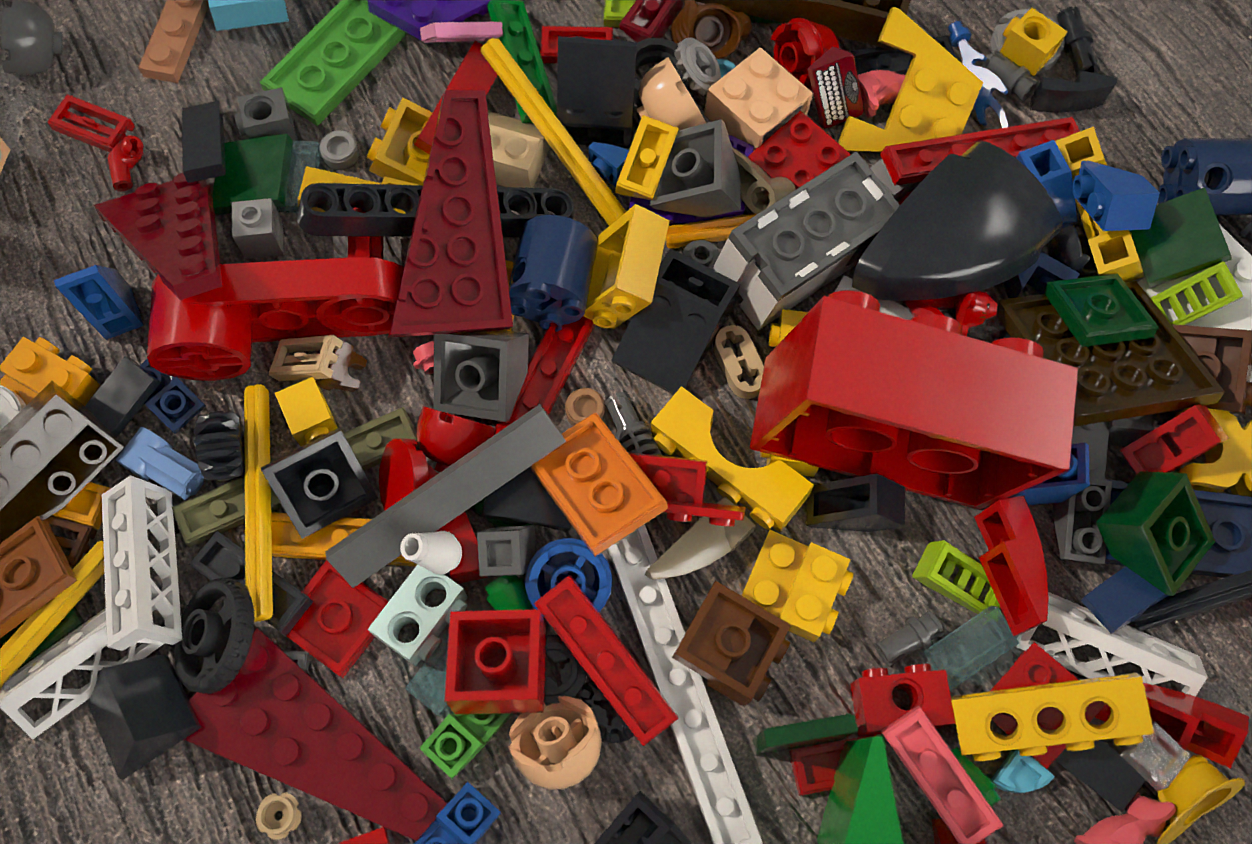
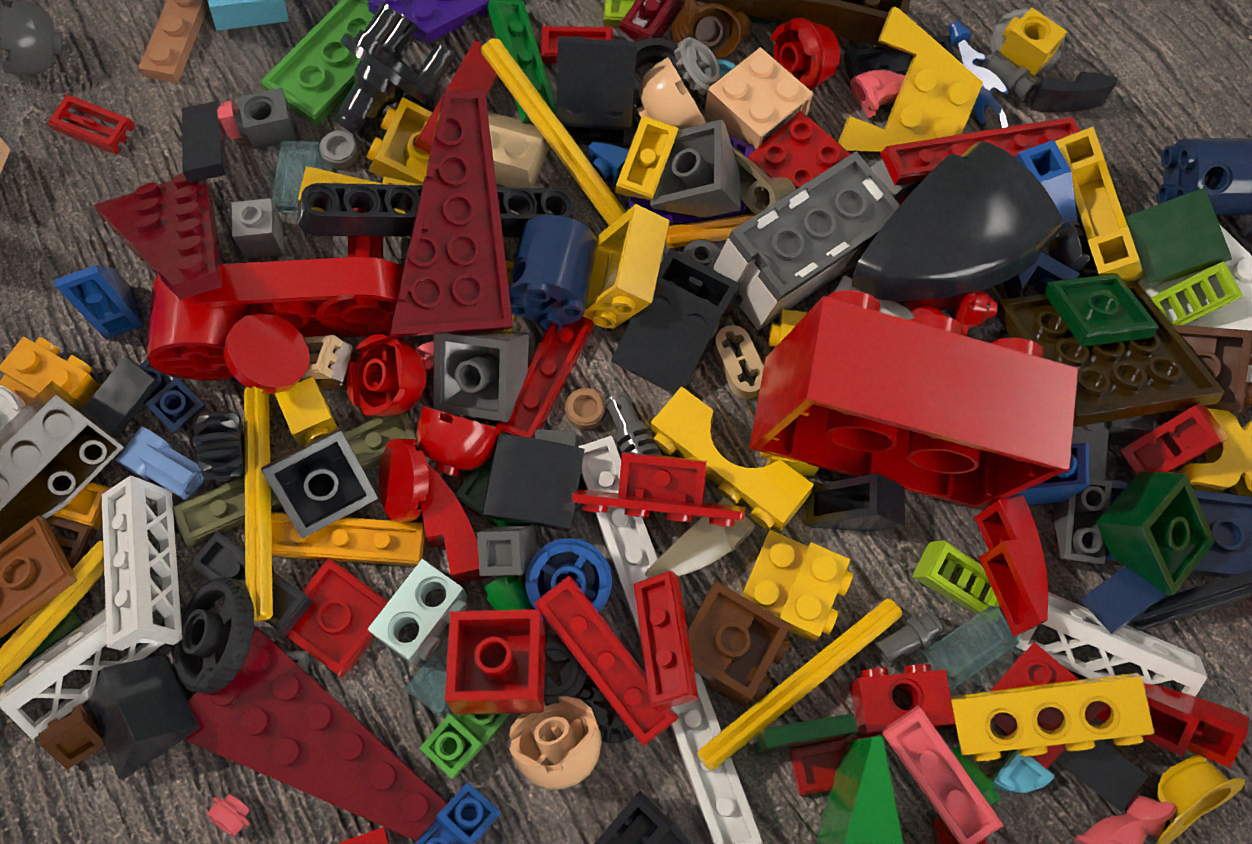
(72, 737): none -> reddish brown tile
(123, 159): red arm -> none
(226, 116): none -> coral tile
(229, 814): none -> coral plate
(254, 172): dark green tile -> none
(266, 353): none -> red tile
(269, 807): tan plate -> none
(382, 73): none -> black piece
(386, 376): none -> red cylinder
(433, 551): white cone -> none
(446, 495): dark grey tile -> none
(461, 31): bright pink tile -> none
(598, 485): orange tile -> none
(665, 641): none -> red tile
(798, 685): none -> yellow axle
(835, 87): slope -> none
(1077, 41): black pin -> none
(1115, 197): blue slope -> none
(1157, 758): clear tile -> none

